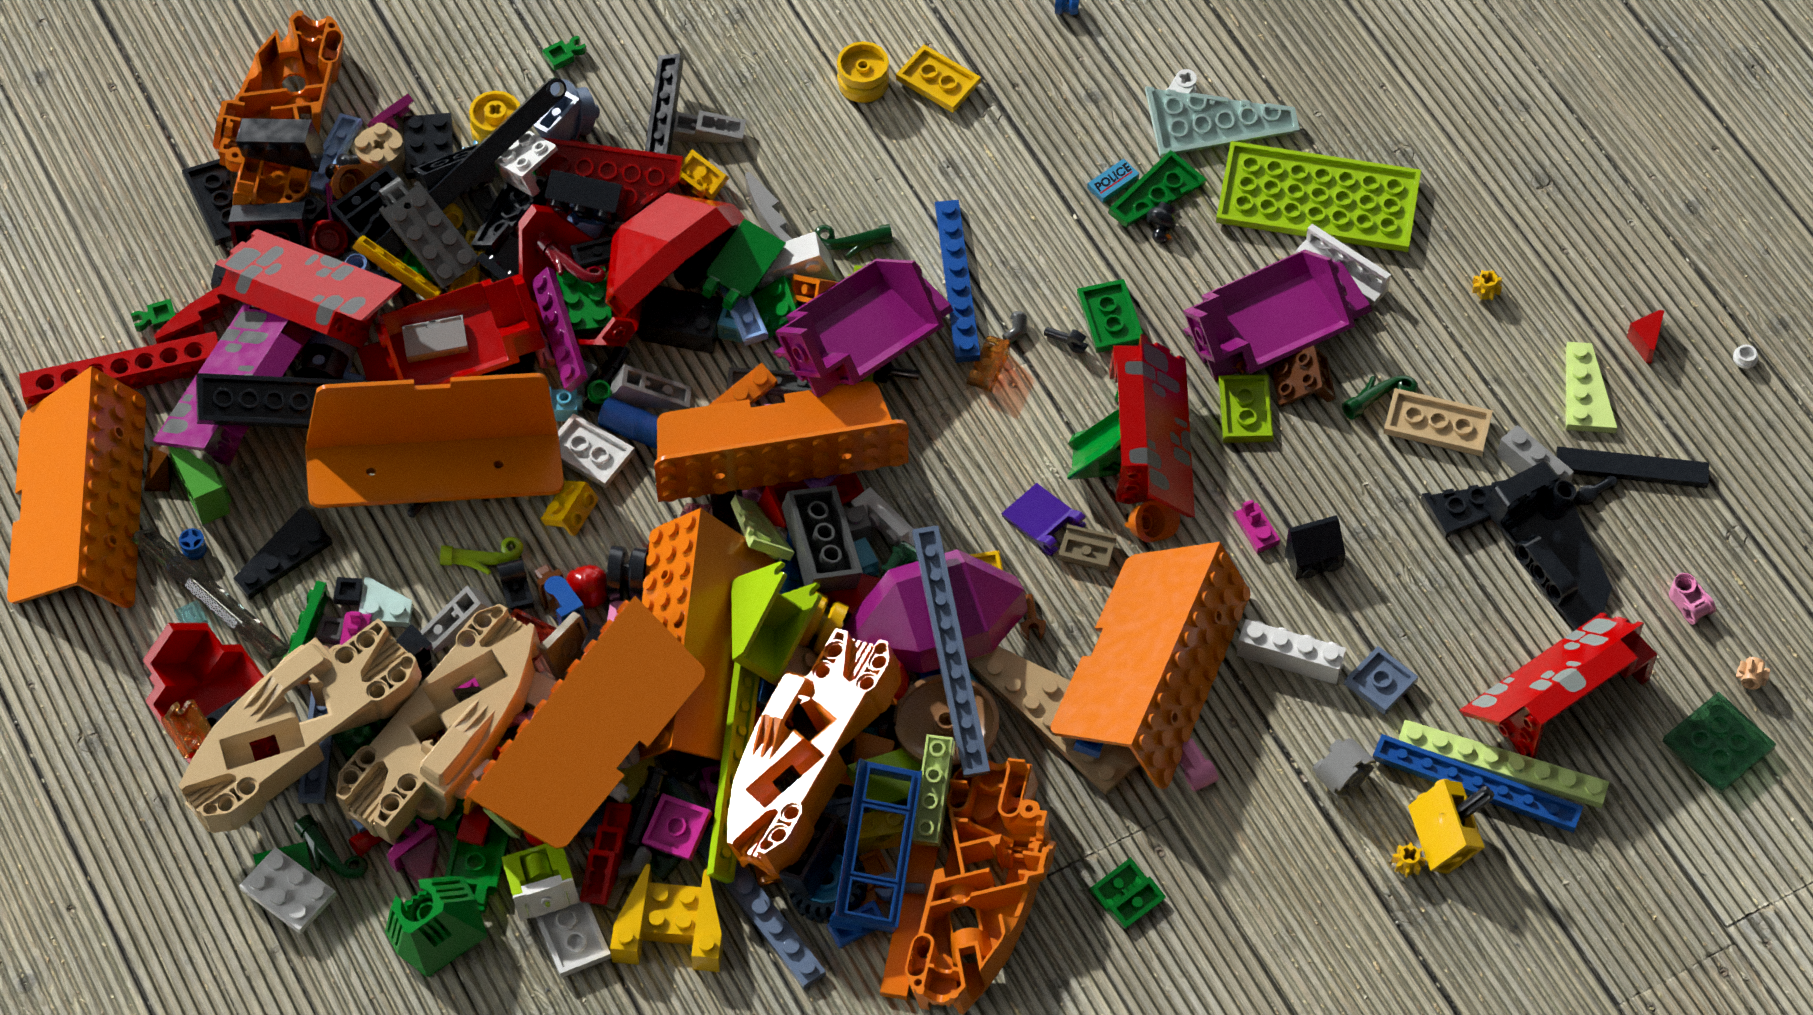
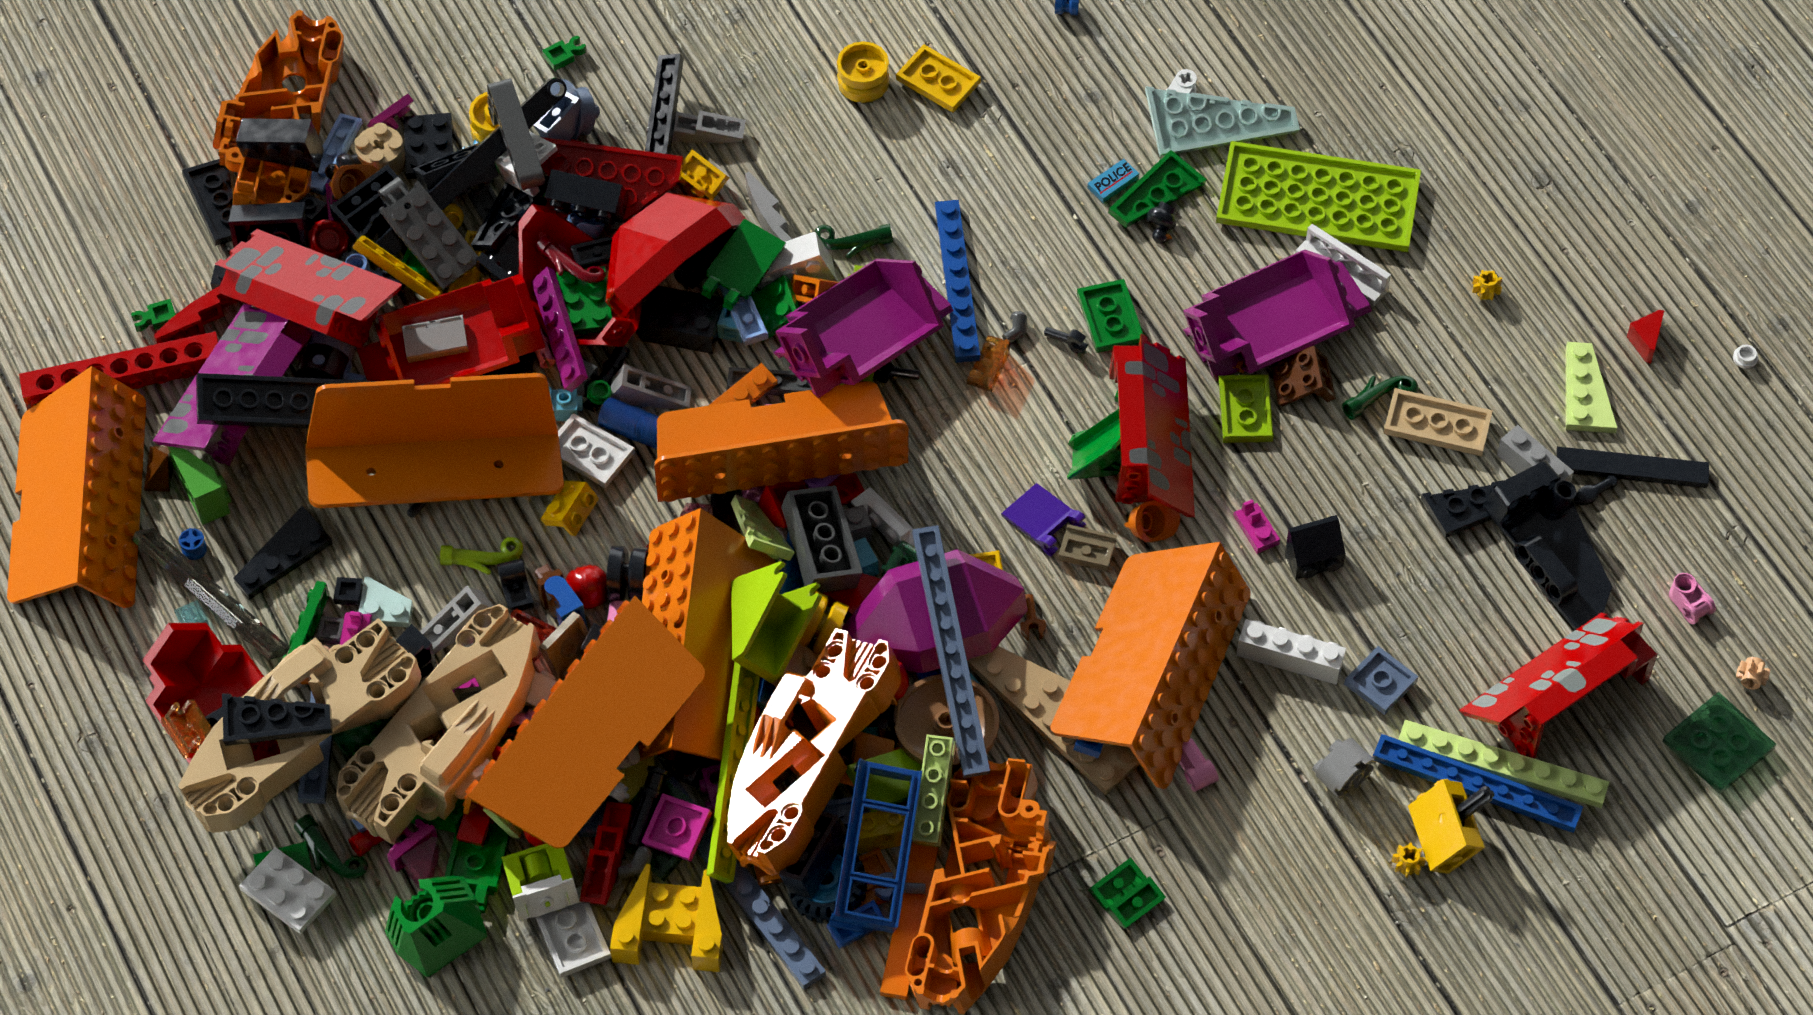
(259, 720): none -> black wing
(508, 114): none -> dark grey beam

